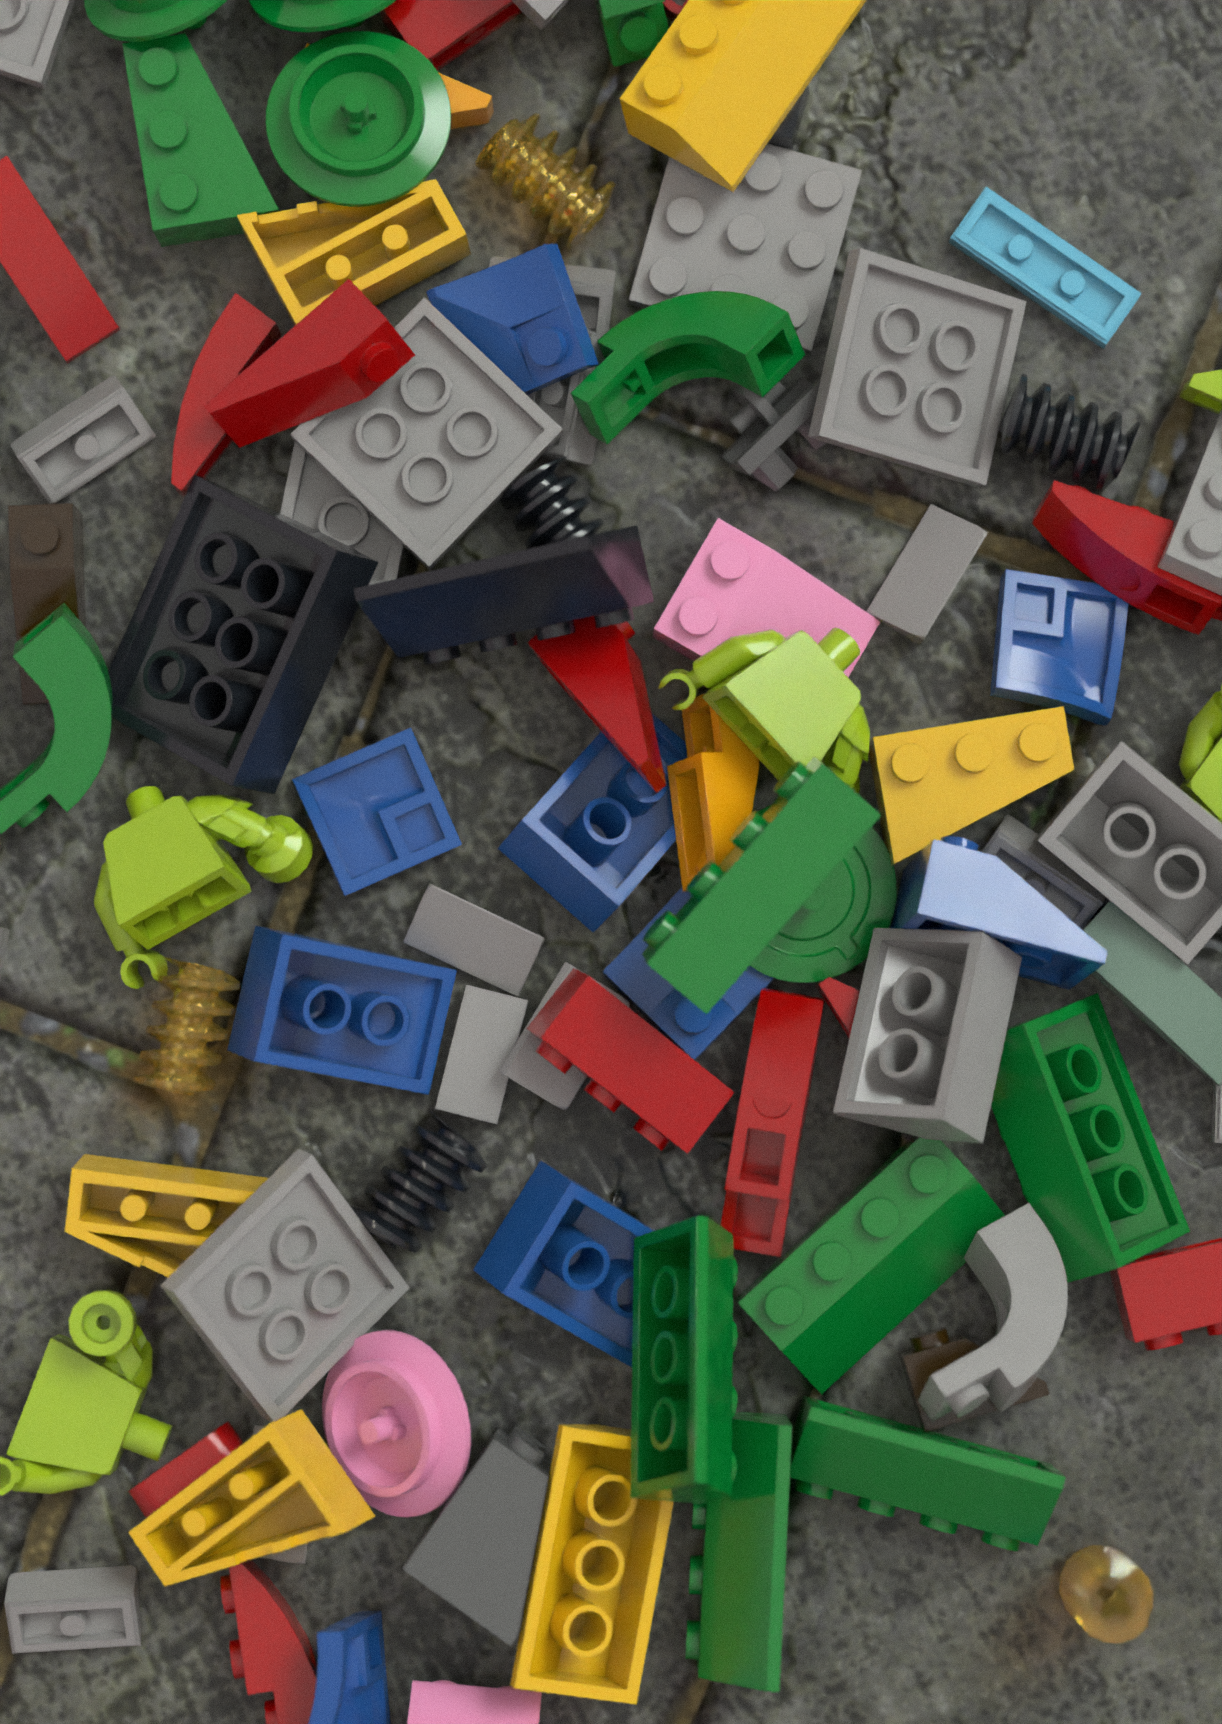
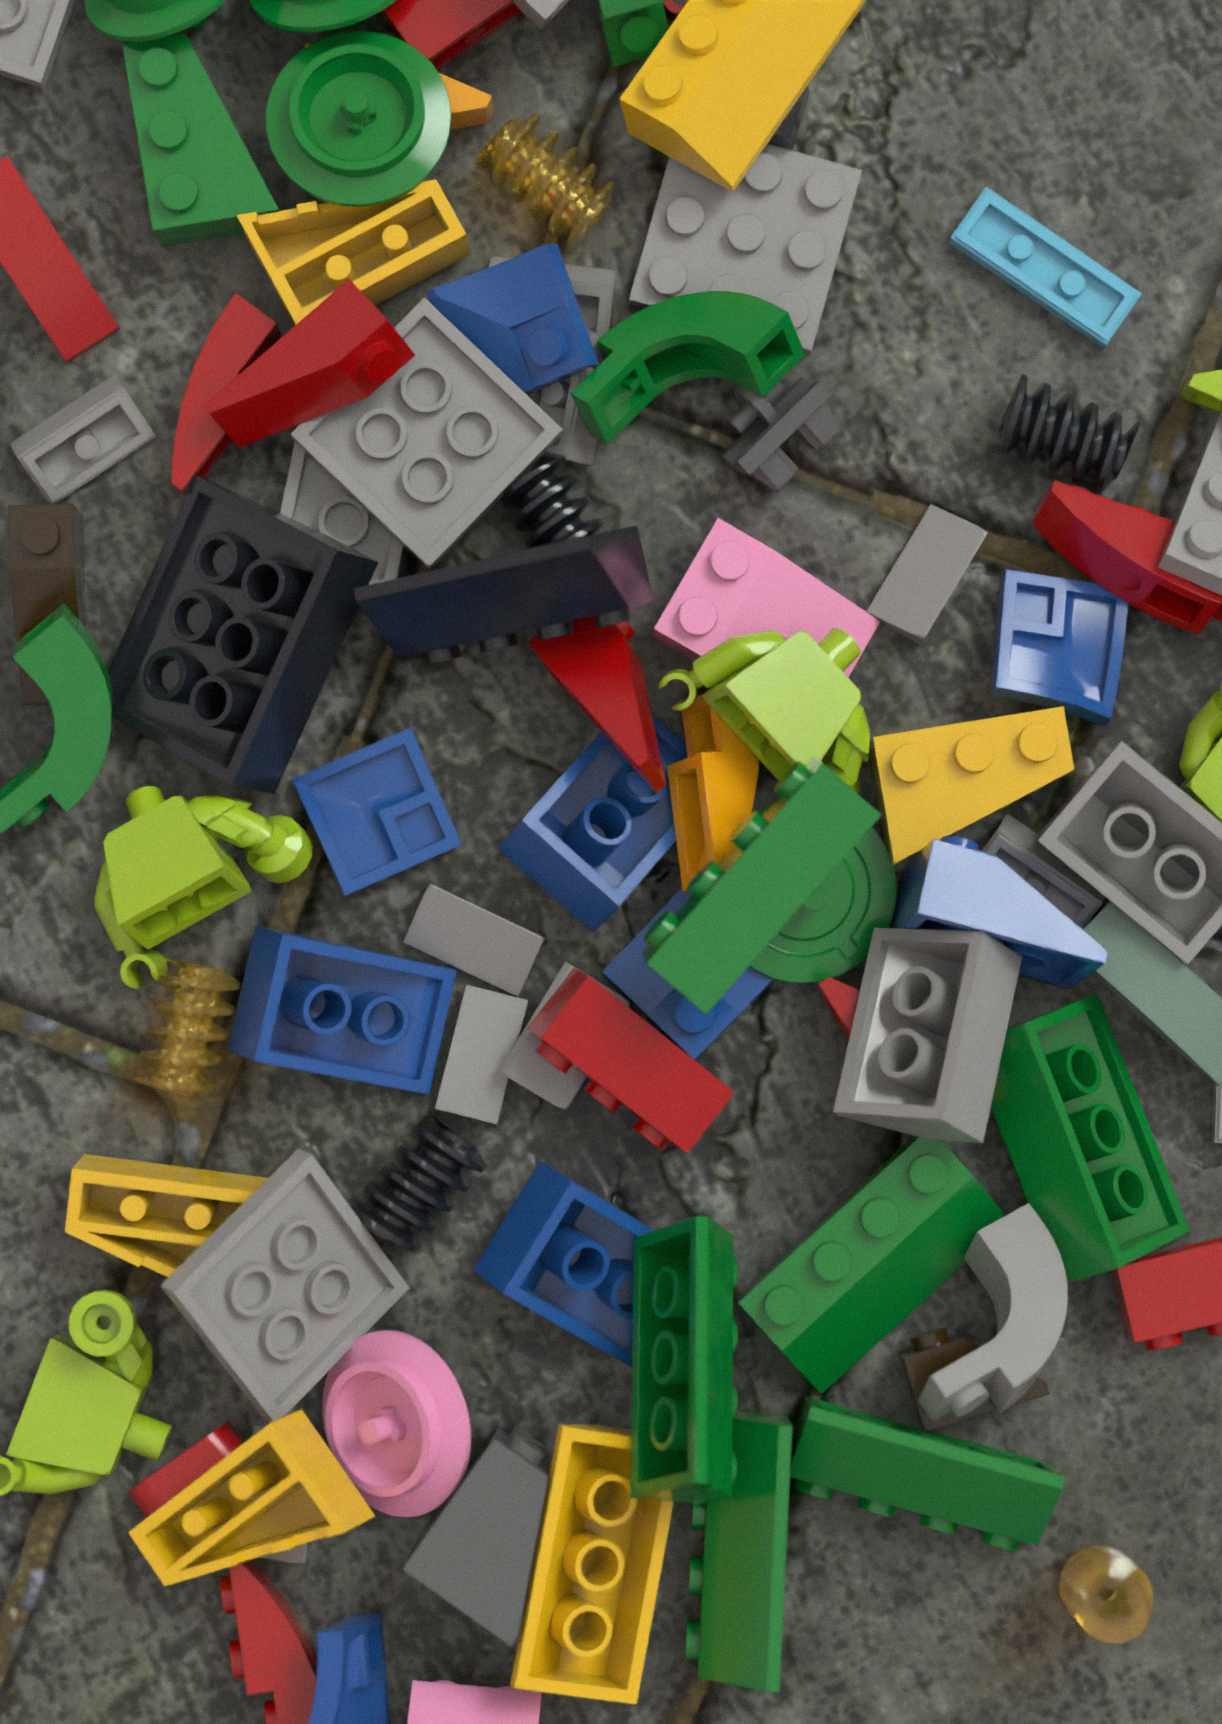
(73, 1609): light grey slope -> none
(771, 1120): red slope -> none
(917, 368): light grey plate -> none

